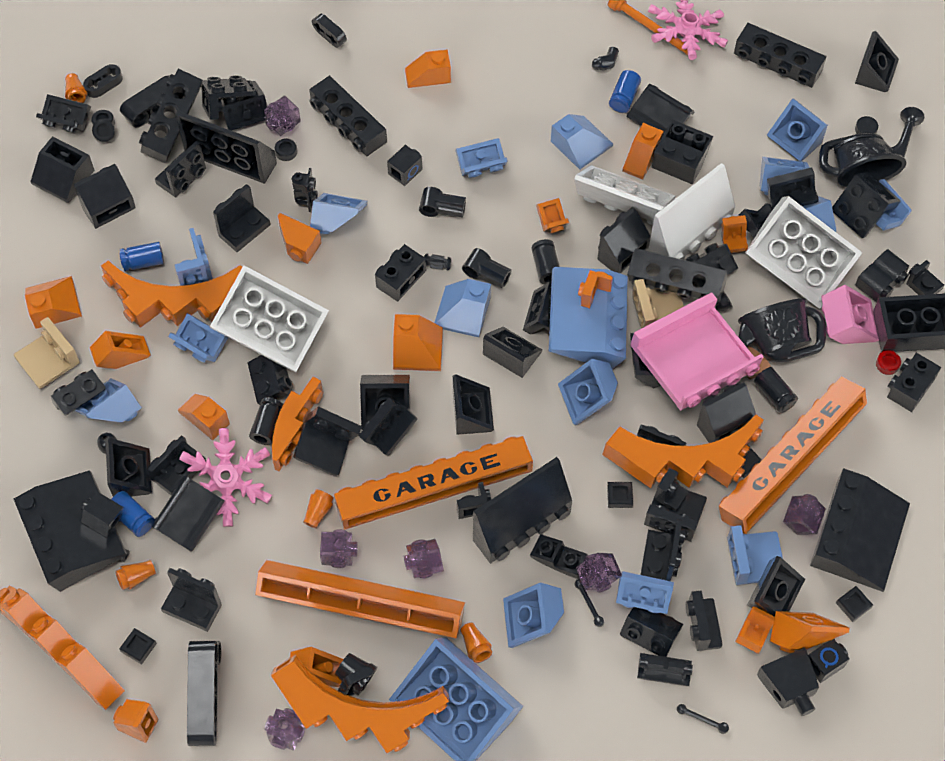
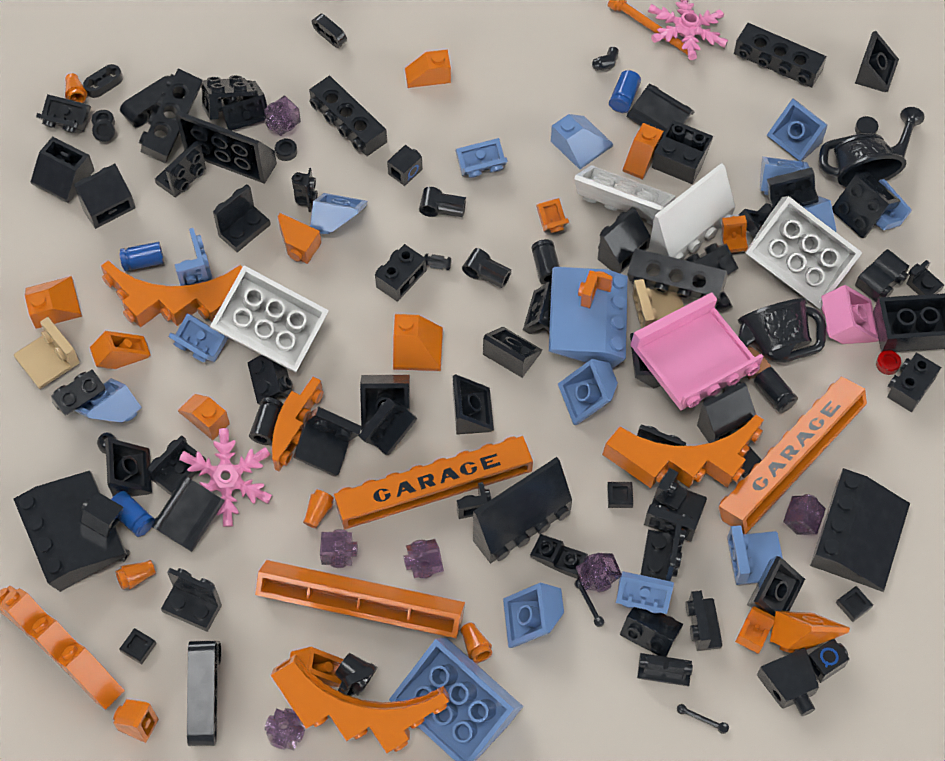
(464, 307): medium blue slope -> none

